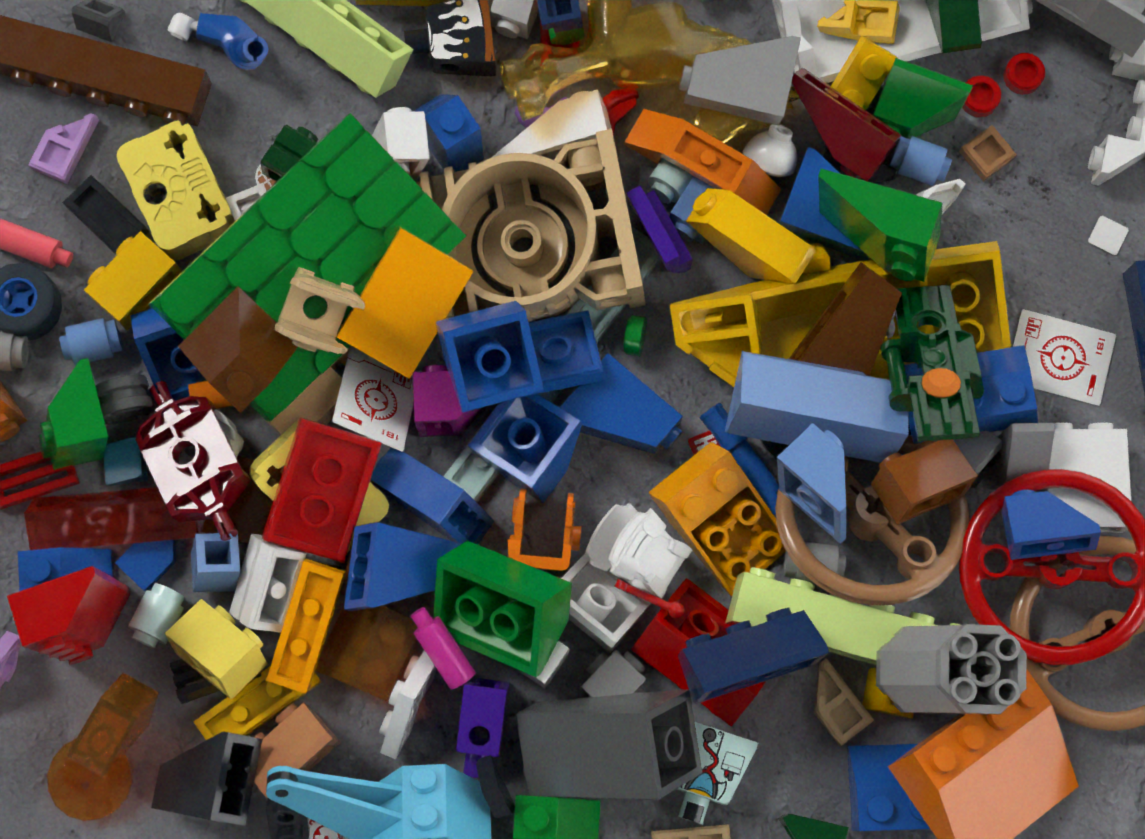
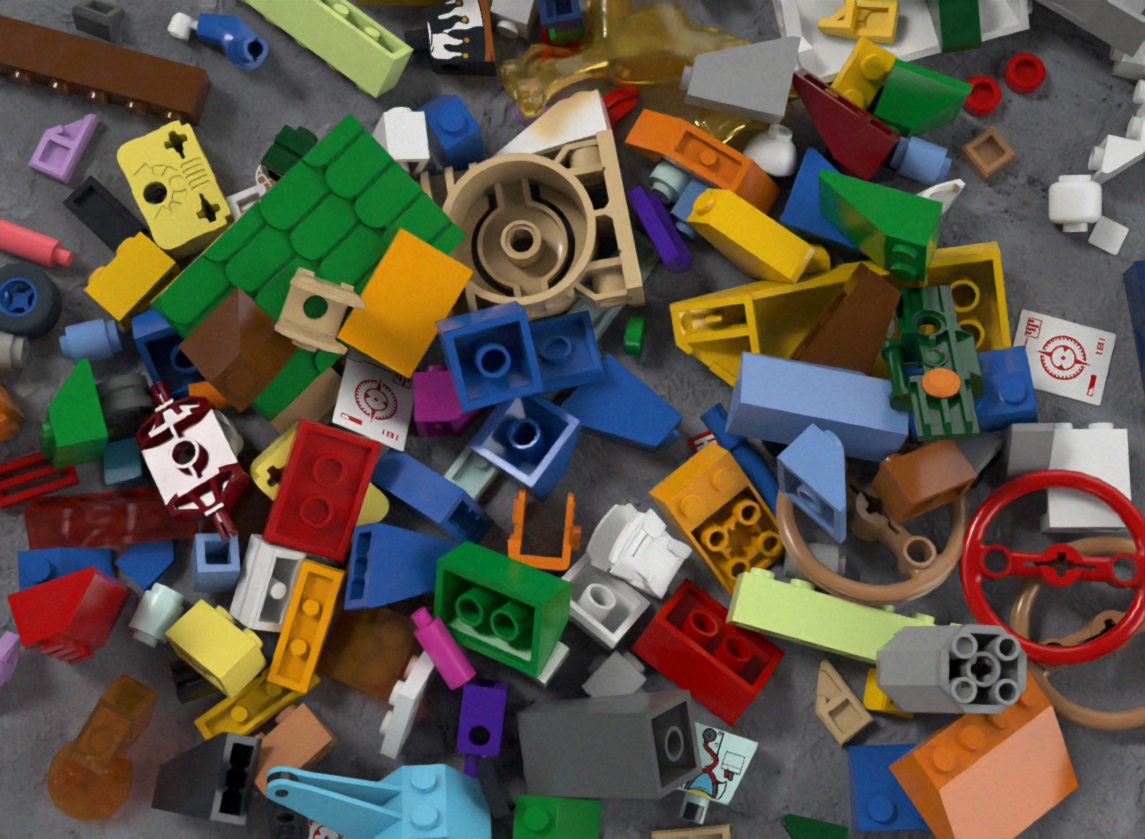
(674, 609): red hinge -> none
(750, 654): dark blue slope -> none
(1045, 526): blue slope -> none
(1075, 202): none -> white head

